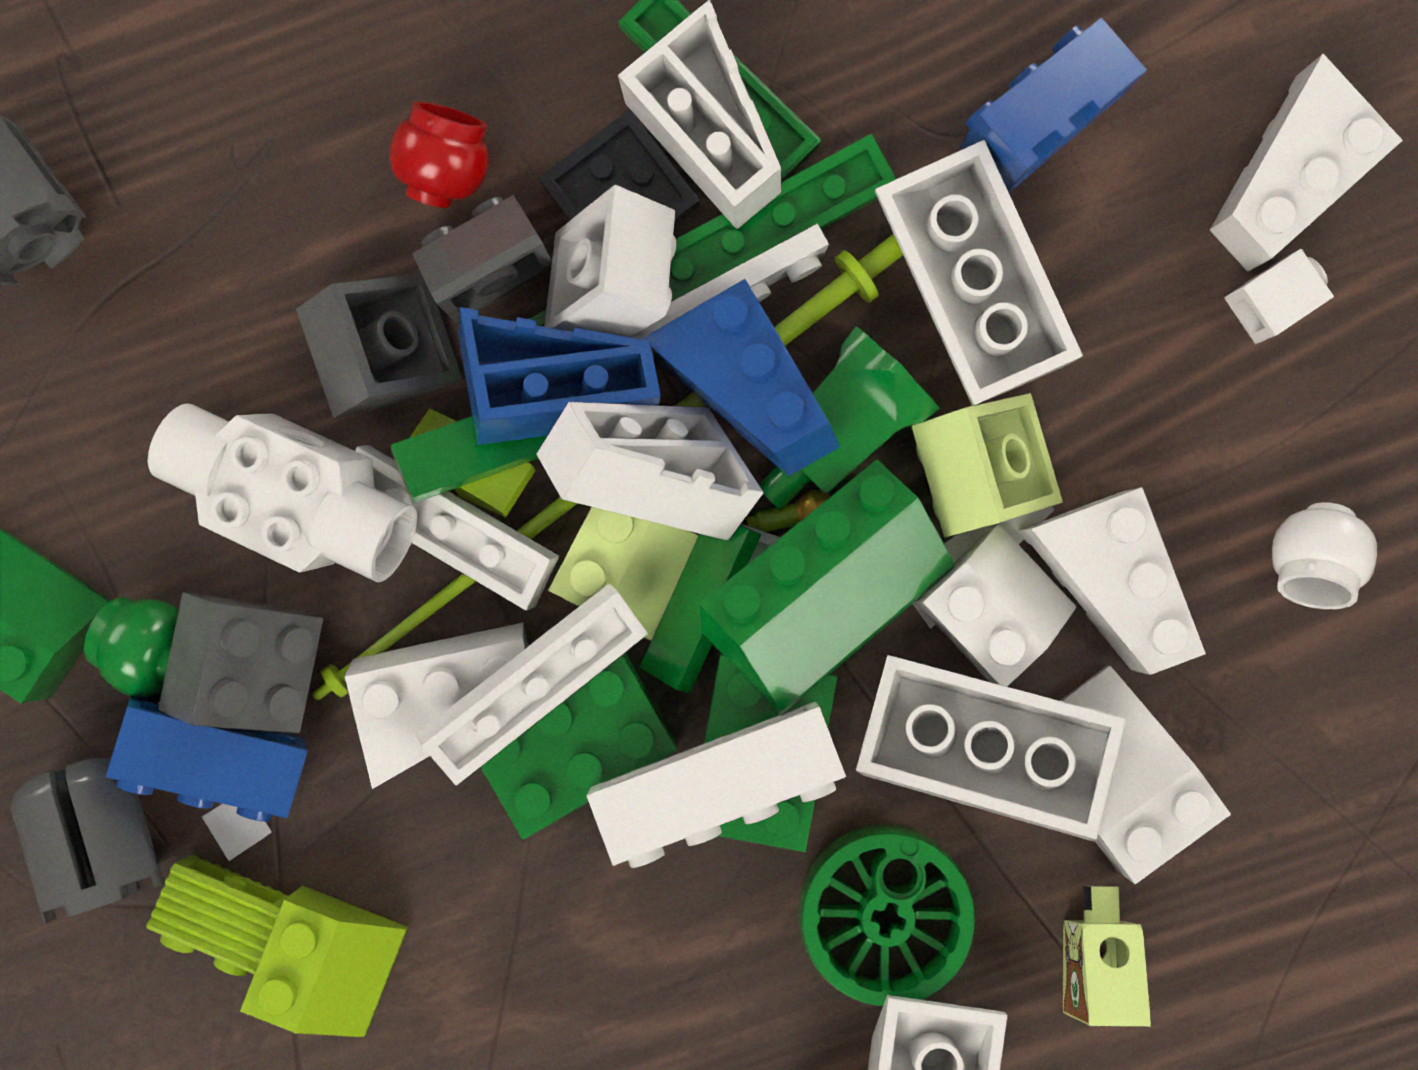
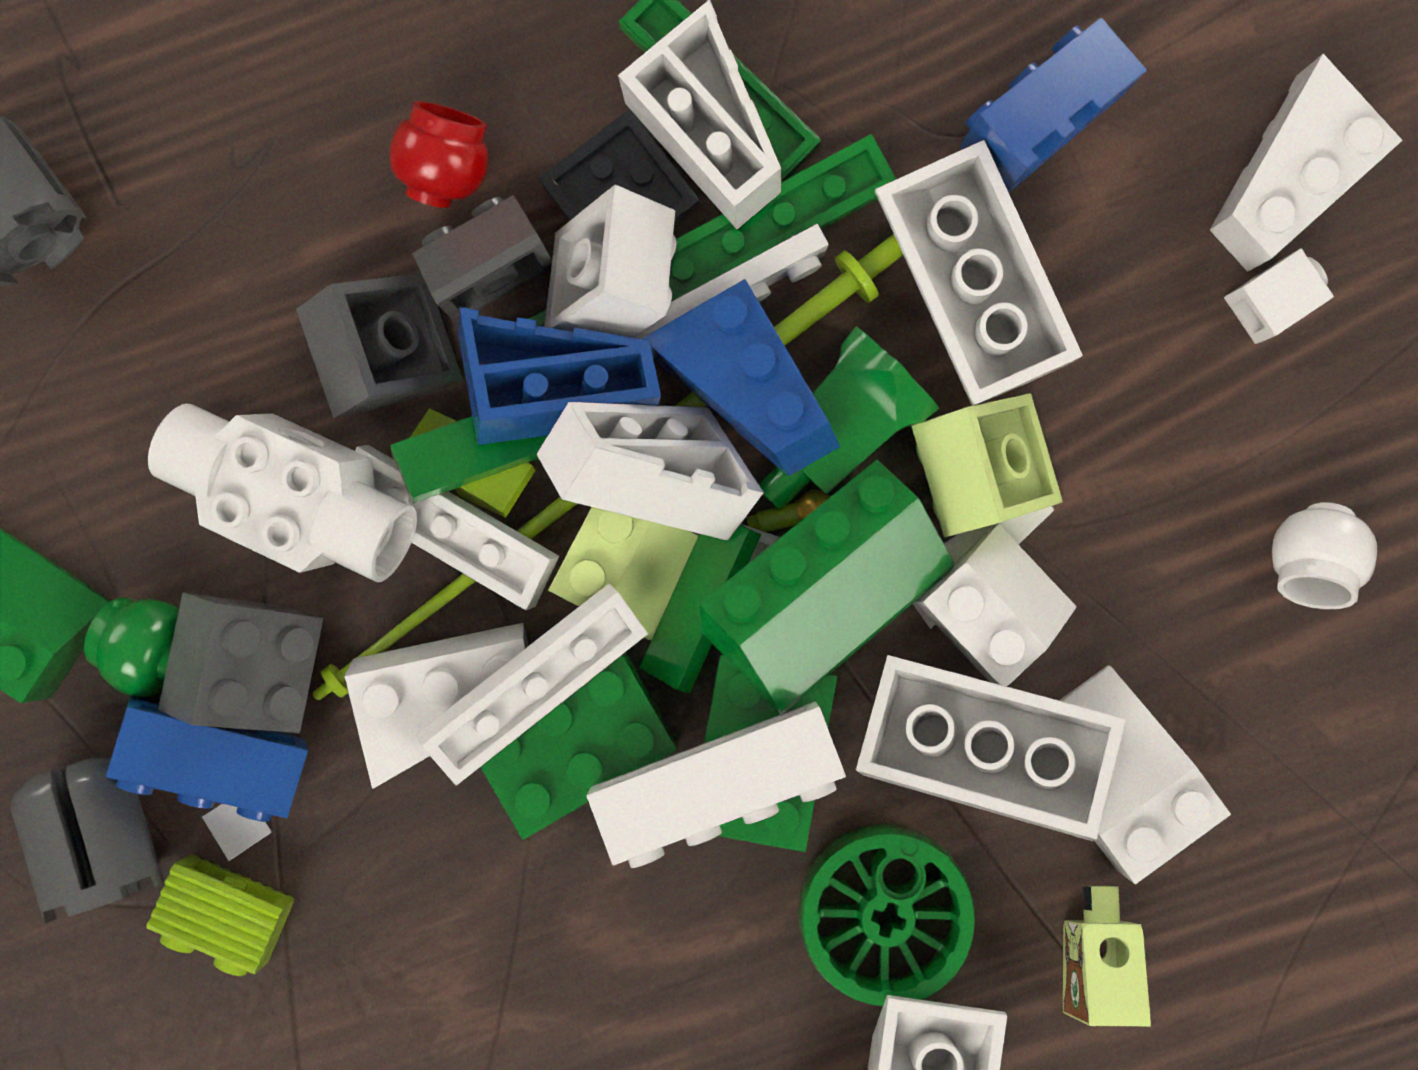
(323, 966): lime slope -> none
(1122, 579): white wedge -> none

